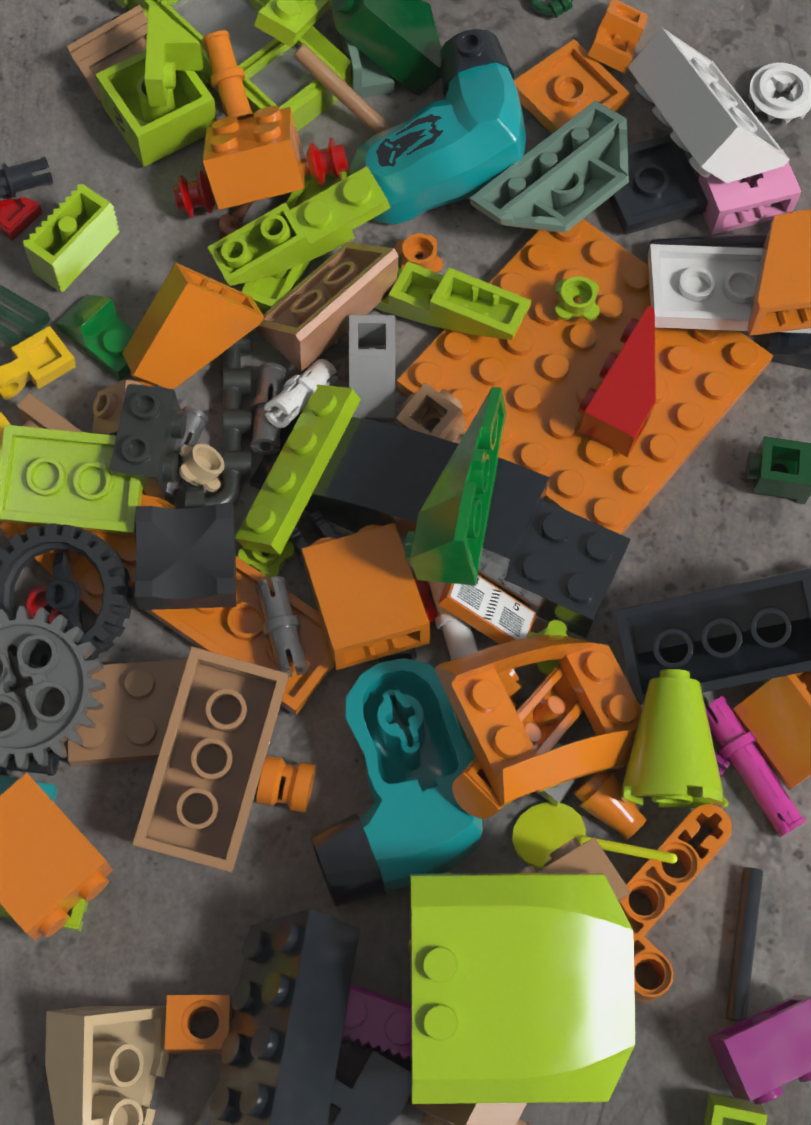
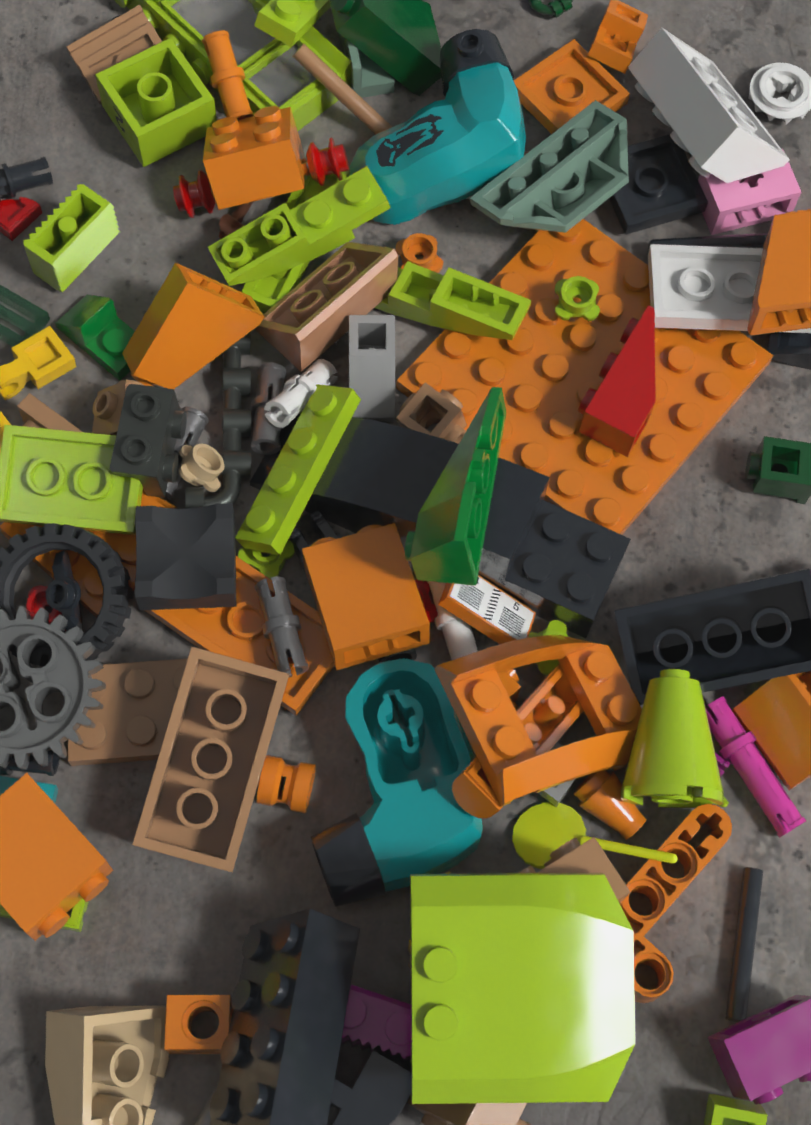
(167, 50): lime slope -> none

